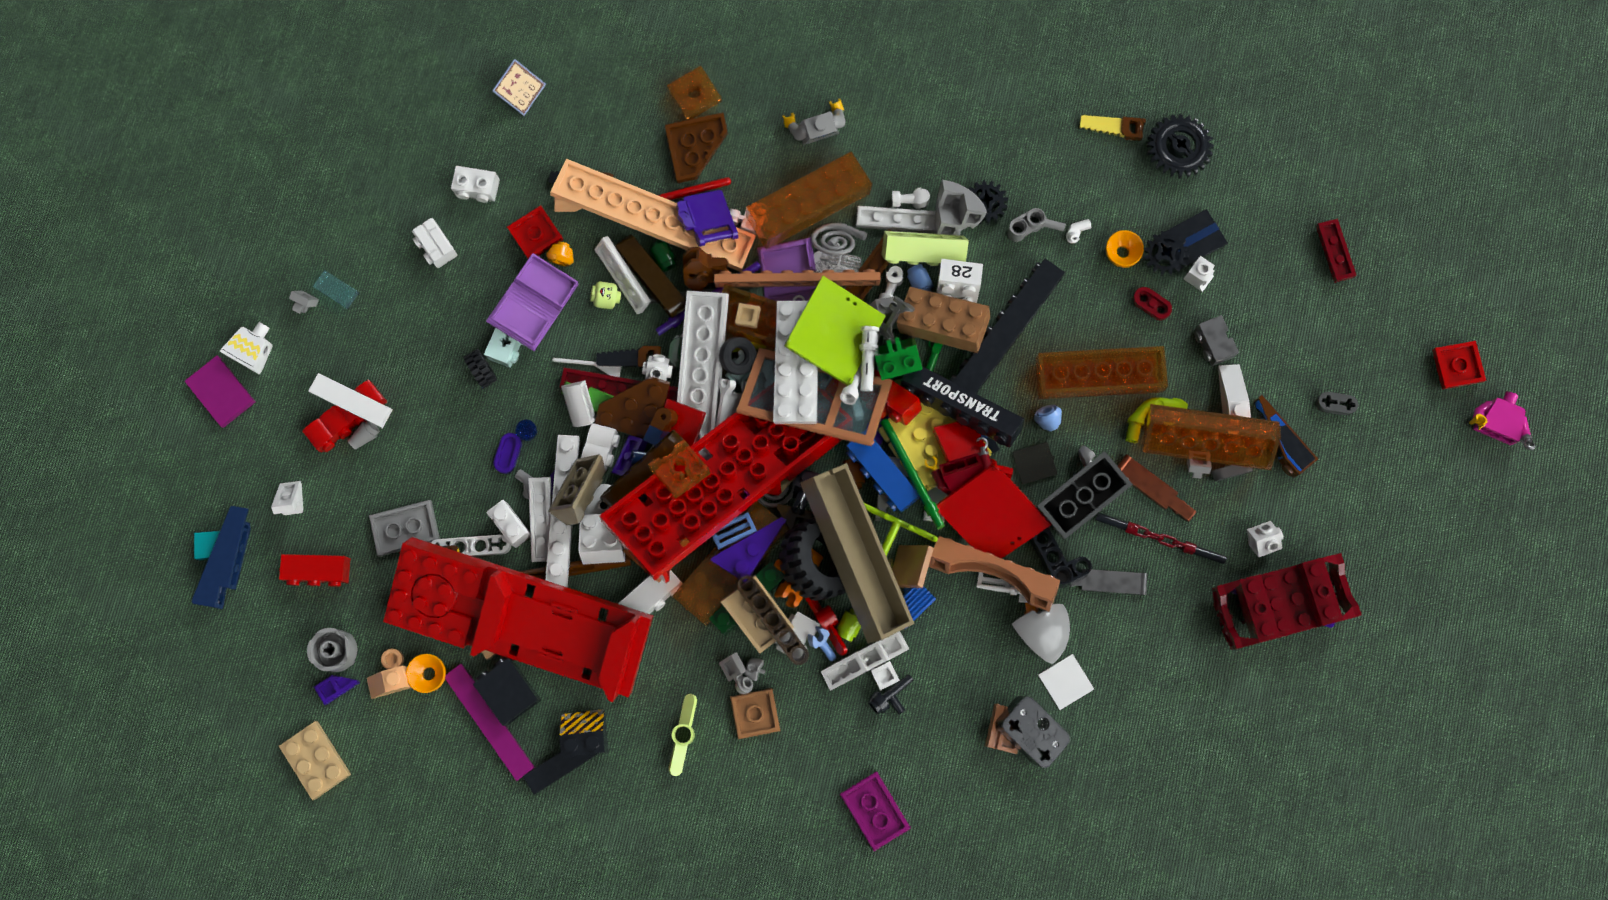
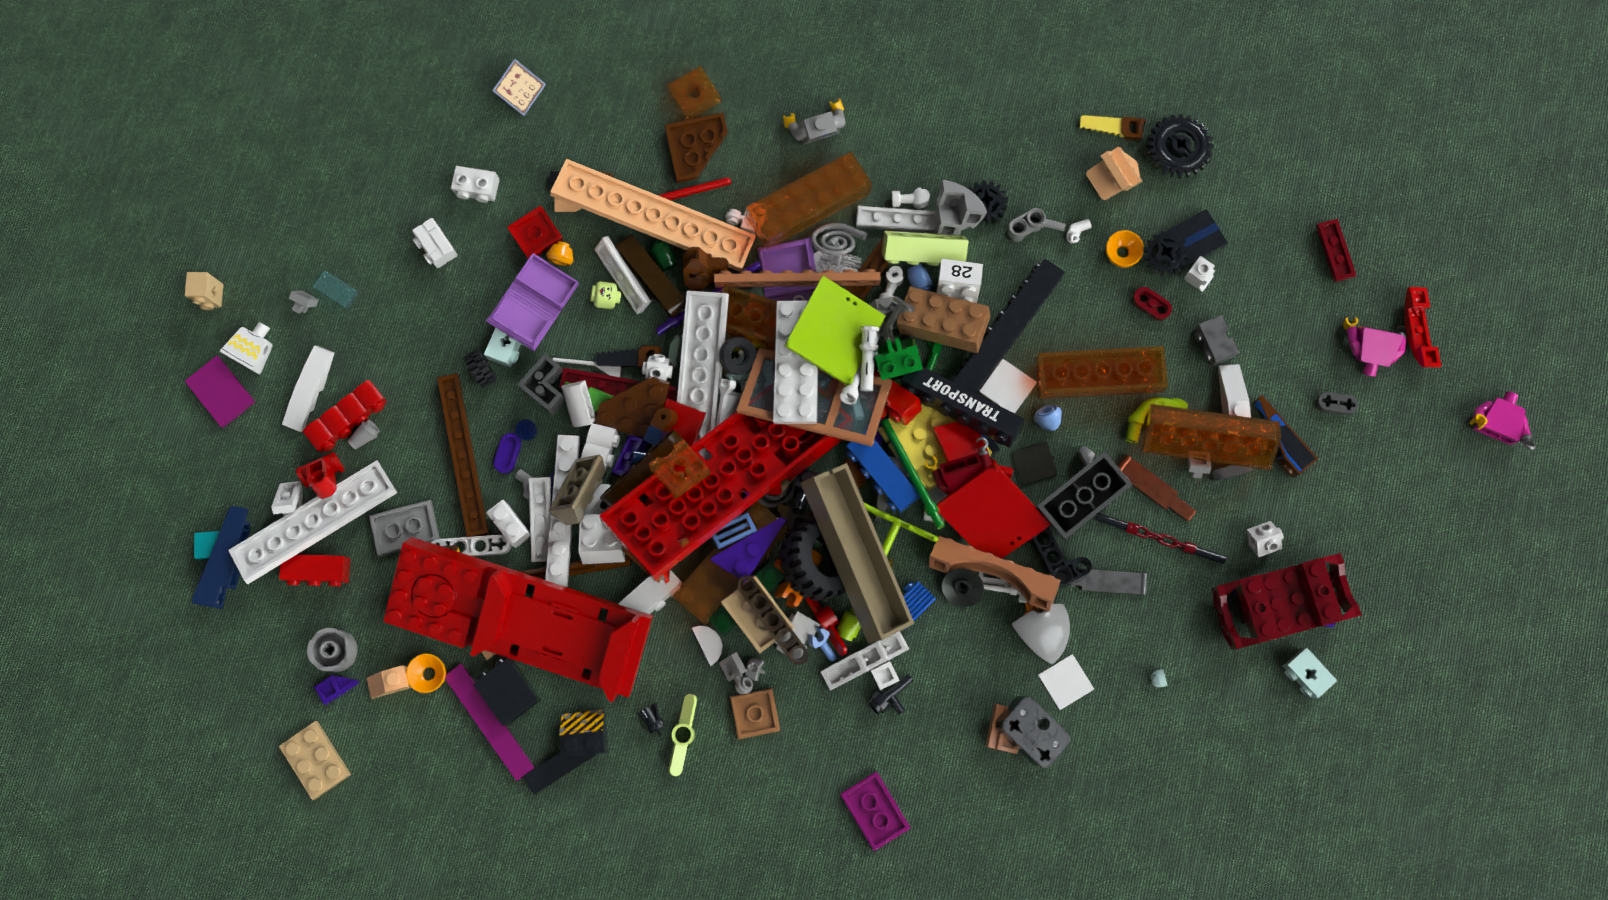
(204, 290): none -> tan brick
(308, 387): none -> white slope
(311, 522): none -> white plate
(321, 475): none -> red pin
(350, 400): white tile -> none
(392, 658): light nougat tile -> none
(463, 455): none -> reddish brown plate
(539, 384): none -> dark grey brick
(653, 721): none -> black piece
(705, 213): dark purple piece -> none
(709, 642): none -> white tile
(747, 315): tan plate -> none
(912, 565): medium nougat tile -> none
(962, 595): none -> pearl dark grey dish
(1007, 386): none -> white tile
(1114, 173): none -> light nougat piece
(1158, 678): none -> light aqua hinge
(1320, 677): none -> light aqua brick
(1375, 345): none -> dark pink torso
(1417, 329): none -> red slope
(1459, 365): red plate -> none

